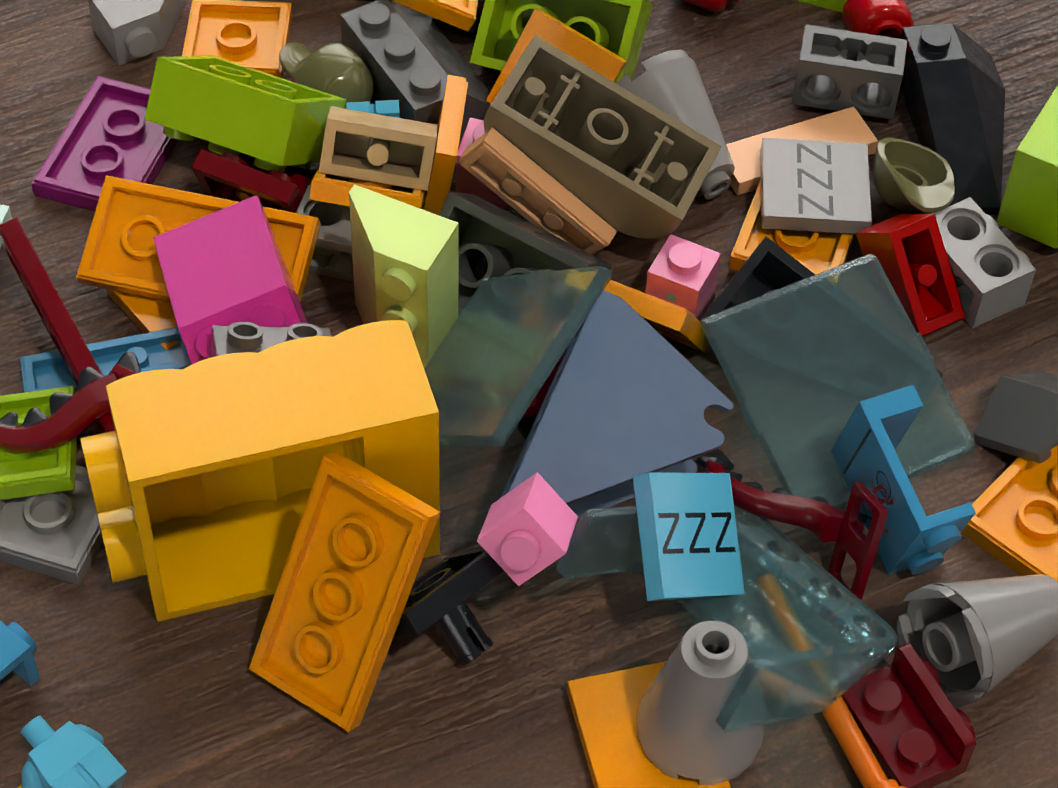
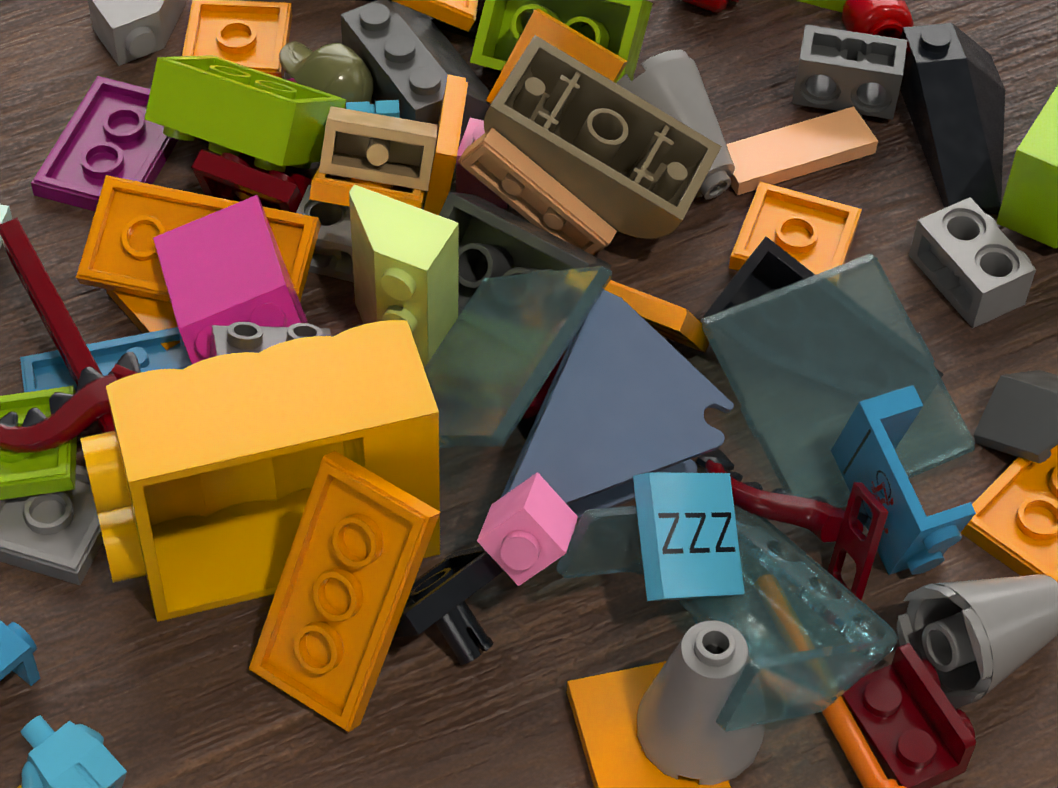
(684, 275): bright pink brick -> none
(814, 186): light grey tile -> none
(912, 176): olive piece -> none
(917, 268): red slope -> none

